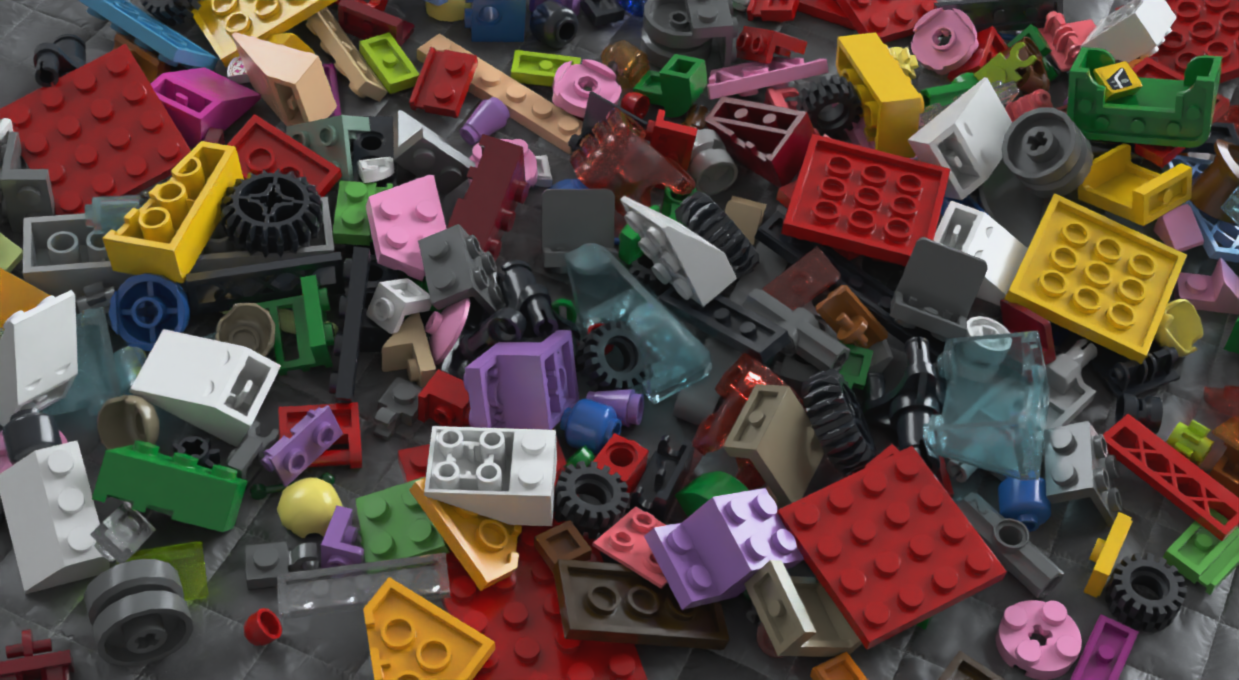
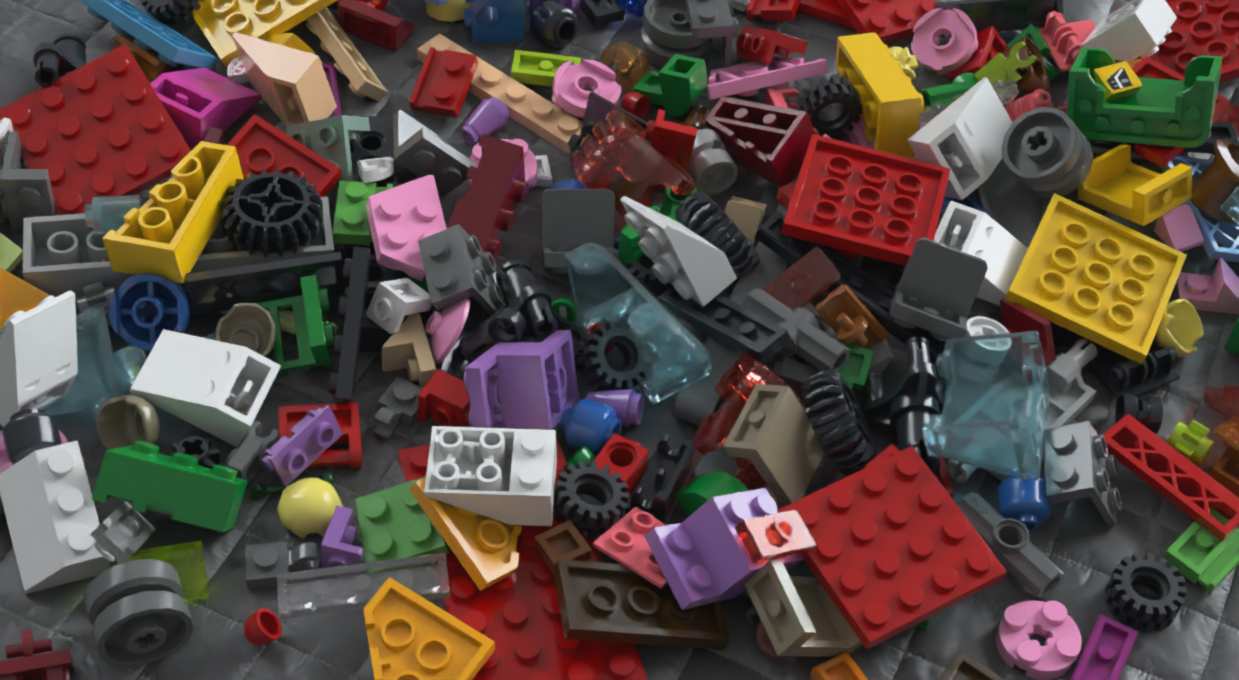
(389, 62): lime plate -> none
(774, 536): none -> clear red plate
(1106, 553): yellow plate -> none

